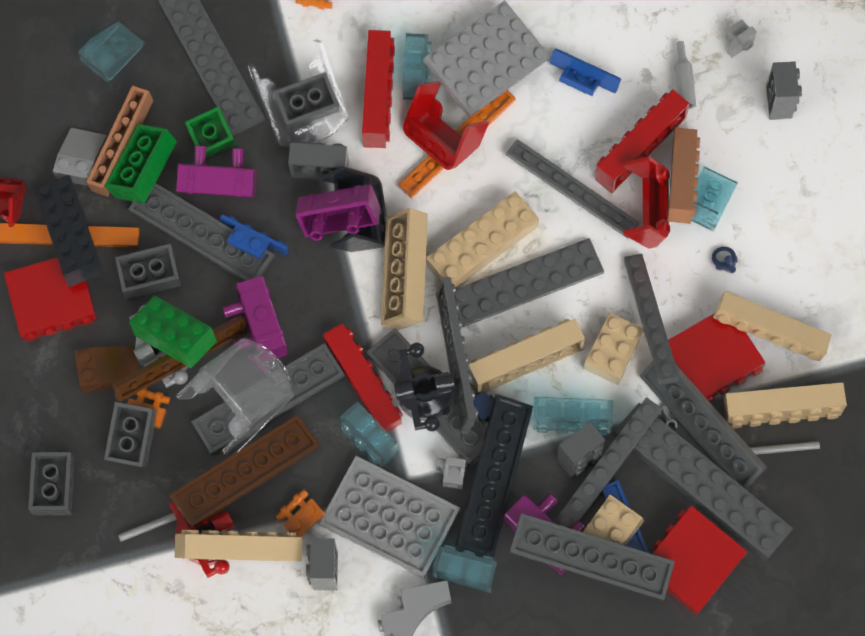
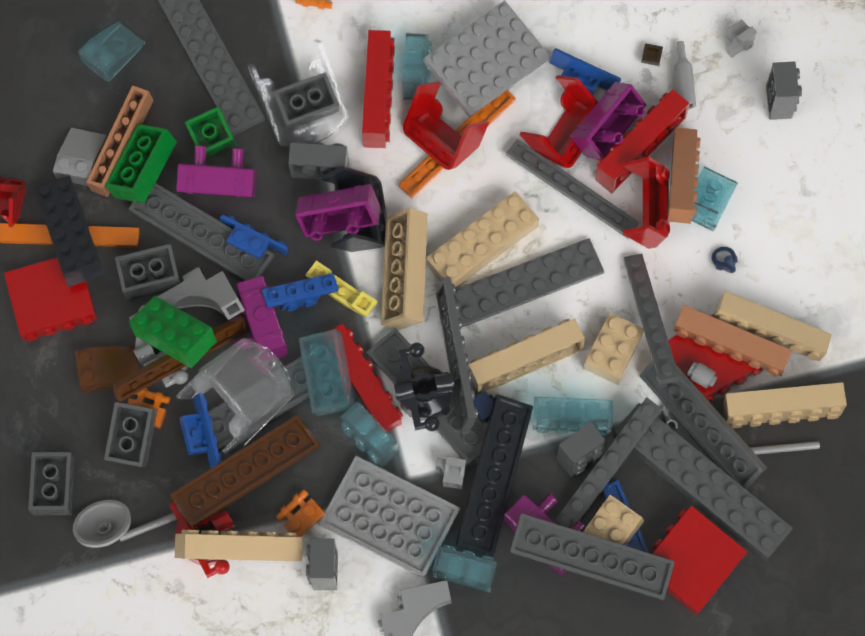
(102, 523): none -> light grey dish
(199, 433): none -> blue bracket
(211, 293): none -> light grey arch
(300, 293): none -> blue bracket
(327, 372): none -> clear light blue brick
(346, 295): none -> light yellow slope
(559, 146): none -> red windscreen
(609, 120): none -> magenta piece
(652, 54): none -> dark brown plate
(702, 375): none -> light grey brick
(732, 341): none -> nougat brick

